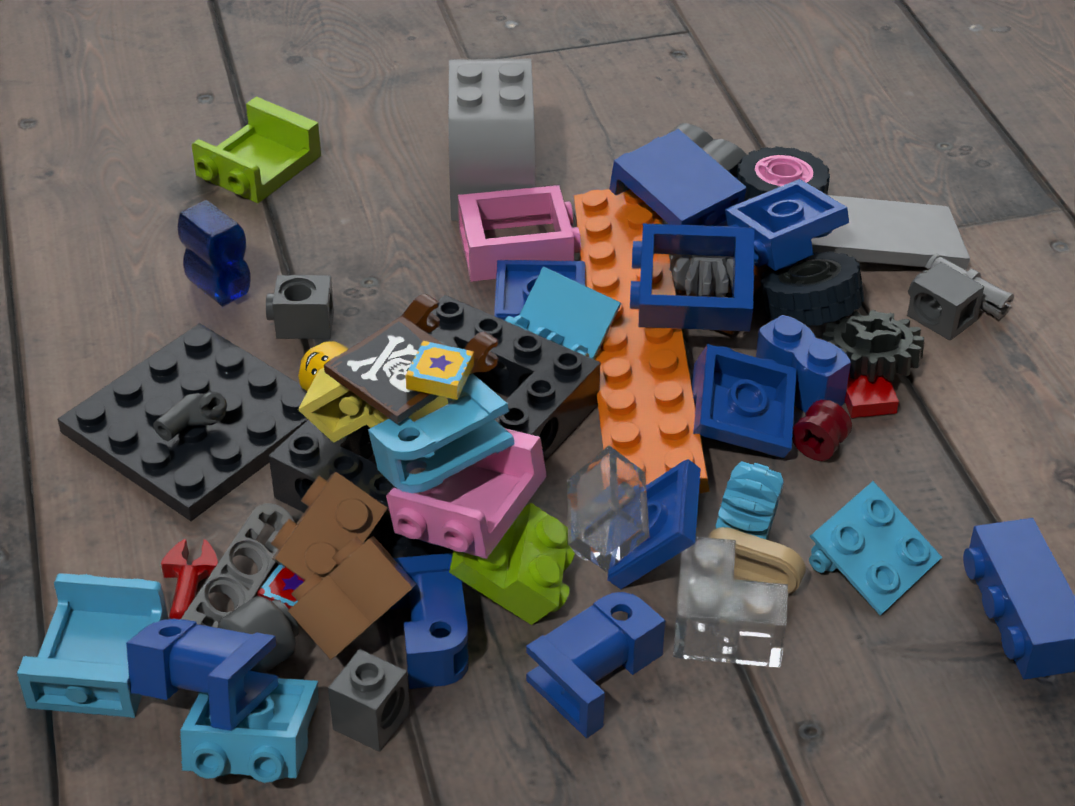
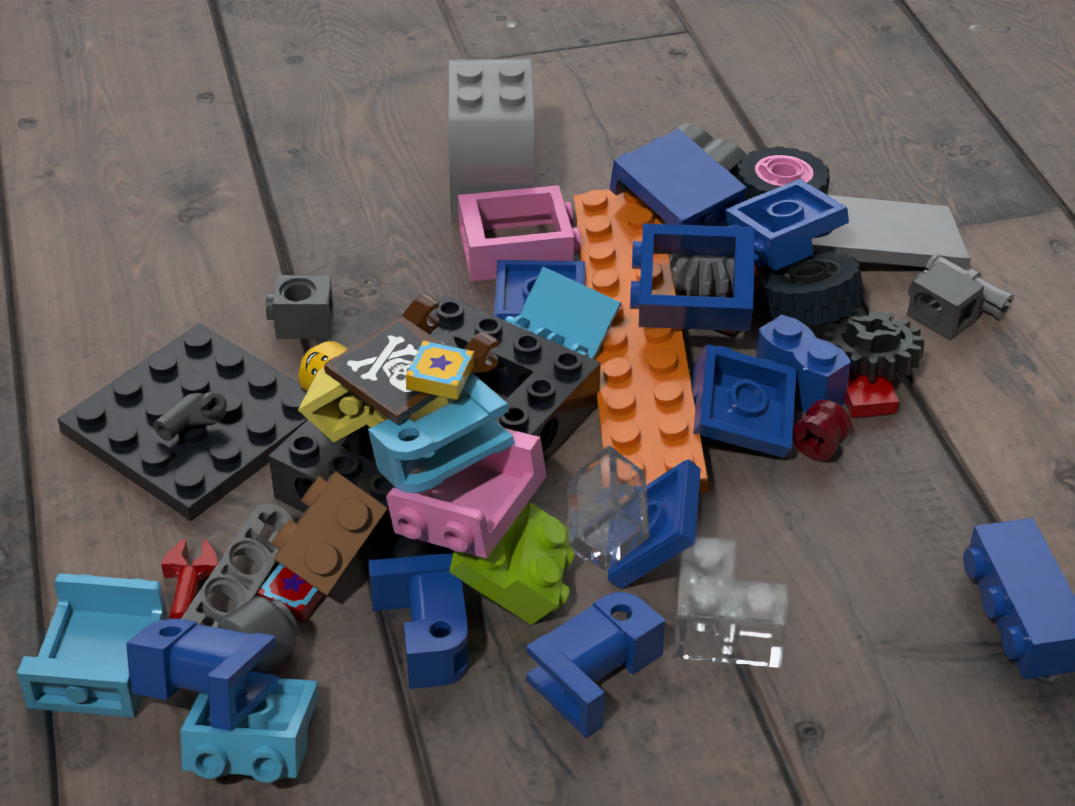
(214, 252): clear blue brick -> none
(262, 153): lime panel -> none
(351, 596): medium nougat brick -> none
(369, 700): dark grey brick -> none
(751, 499): medium azure gear -> none
(763, 559): tan tile -> none
(873, 548): medium azure hinge -> none

